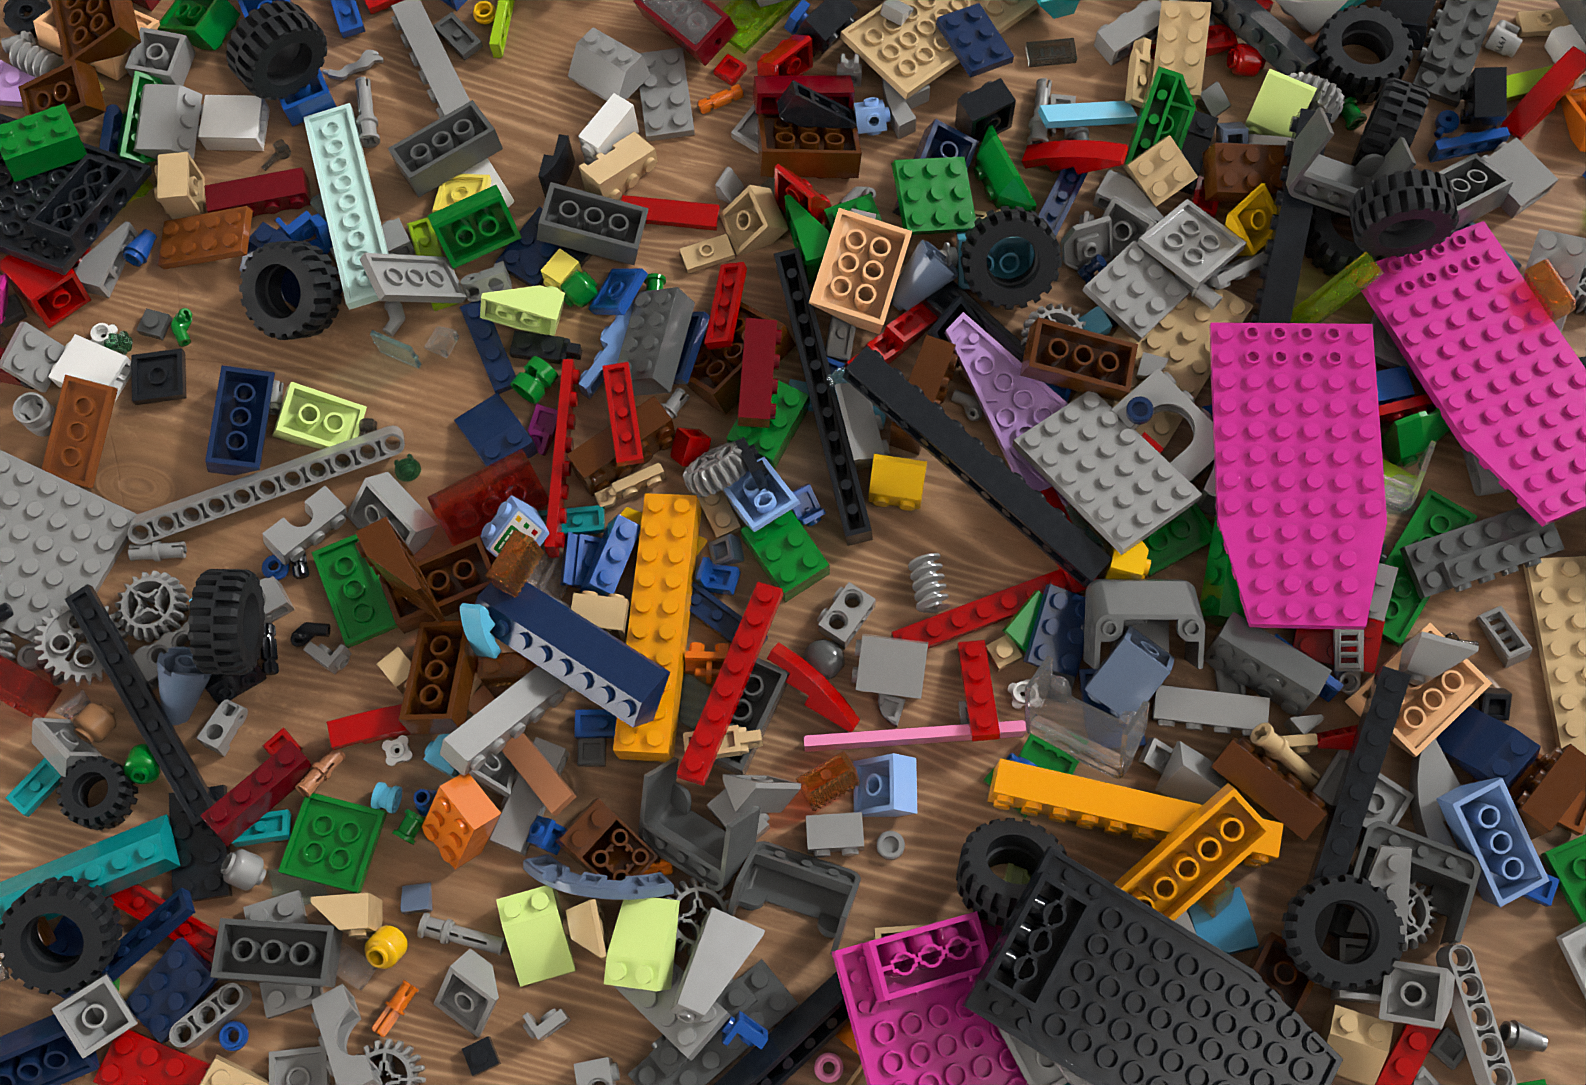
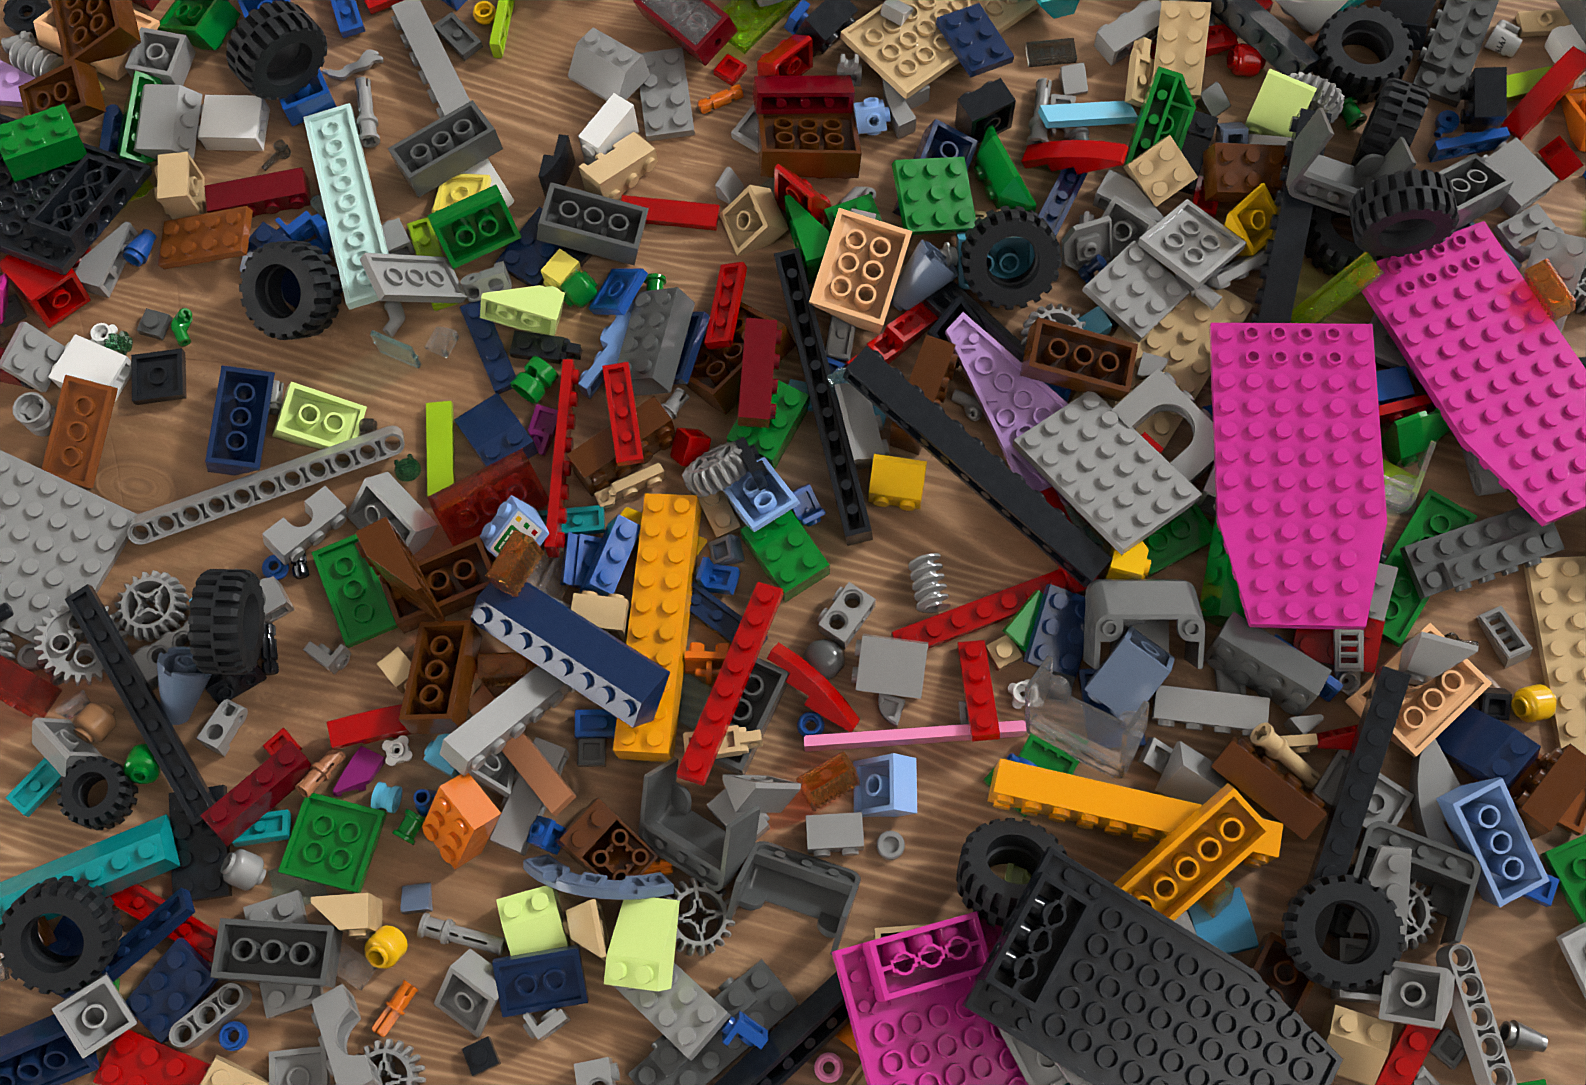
(157, 551): light grey pin -> none
(308, 631): black arm -> none
(359, 771): none -> magenta slope
(440, 446): none -> lime tile
(477, 629): medium azure slope -> none
(540, 980): none -> dark blue plate
(707, 253): tan plate -> none
(715, 958): light grey slope -> none
(810, 717): none -> blue plate
(811, 109): black slope -> none
(1073, 79): none -> light grey slope
(1139, 410): dark blue tile -> none
(1523, 227): none -> light grey plate
(1534, 703): none -> yellow head
(1560, 158): none -> red panel

